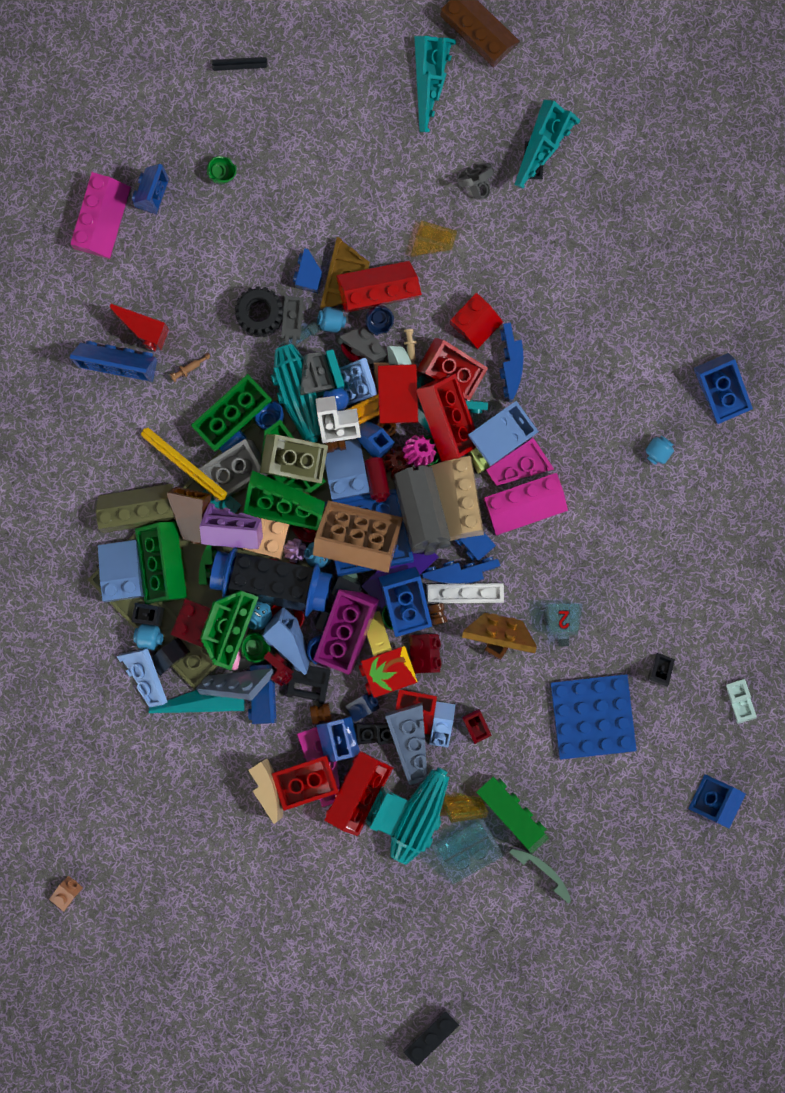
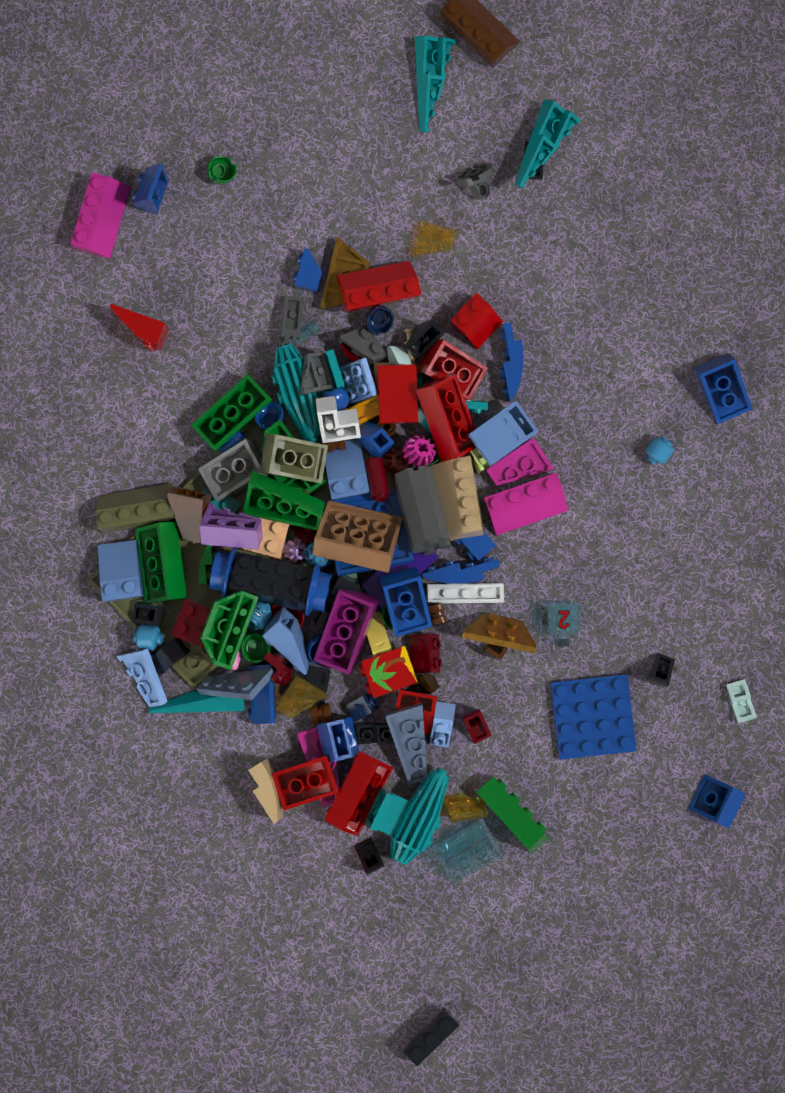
(65, 893): nougat bracket -> none
(114, 361): blue slope -> none
(183, 464): yellow axle -> none
(188, 368): medium nougat piece -> none
(239, 63): black axle -> none
(254, 296): black tyre -> none
(299, 697): none -> clear yellow wing
(331, 319): dark azure head -> none
(369, 856): none -> black slope
(424, 337): none -> black slope
(428, 682): none -> dark brown slope
(559, 888): sand green slope -> none

